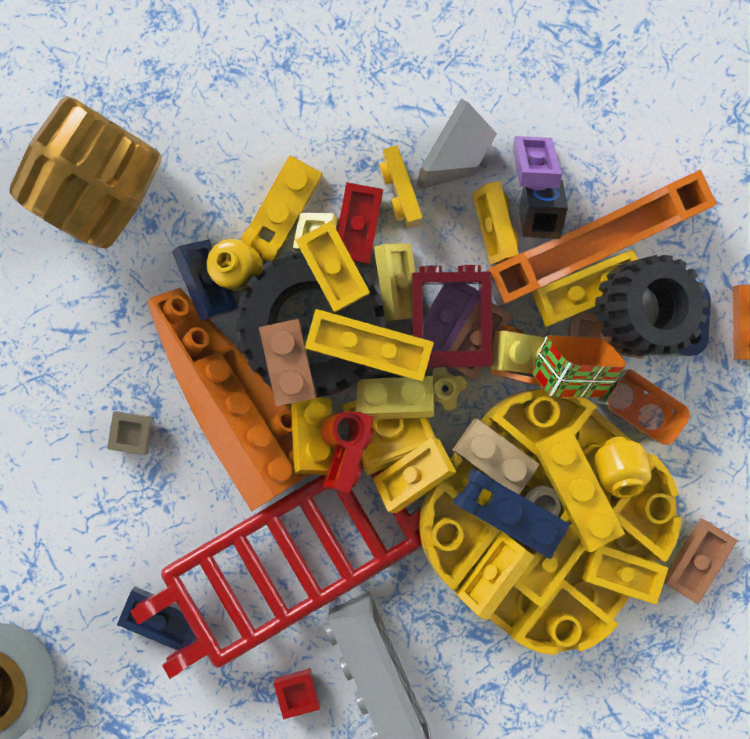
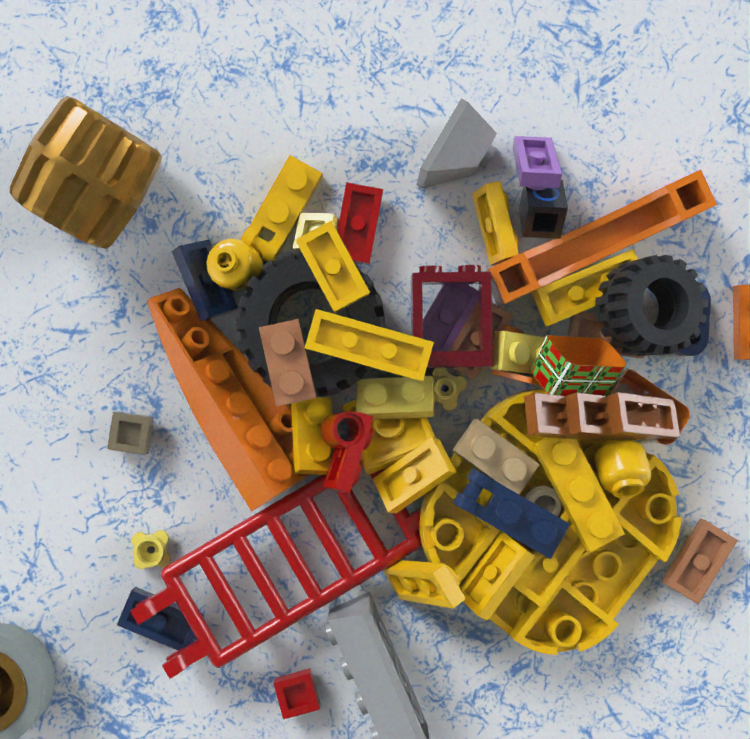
(143, 557): none -> light yellow plate
(395, 173): yellow plate -> none
(395, 269): light yellow plate -> none
(425, 583): none -> yellow plate
(601, 417): none -> dark orange slope
(625, 574): yellow plate -> none

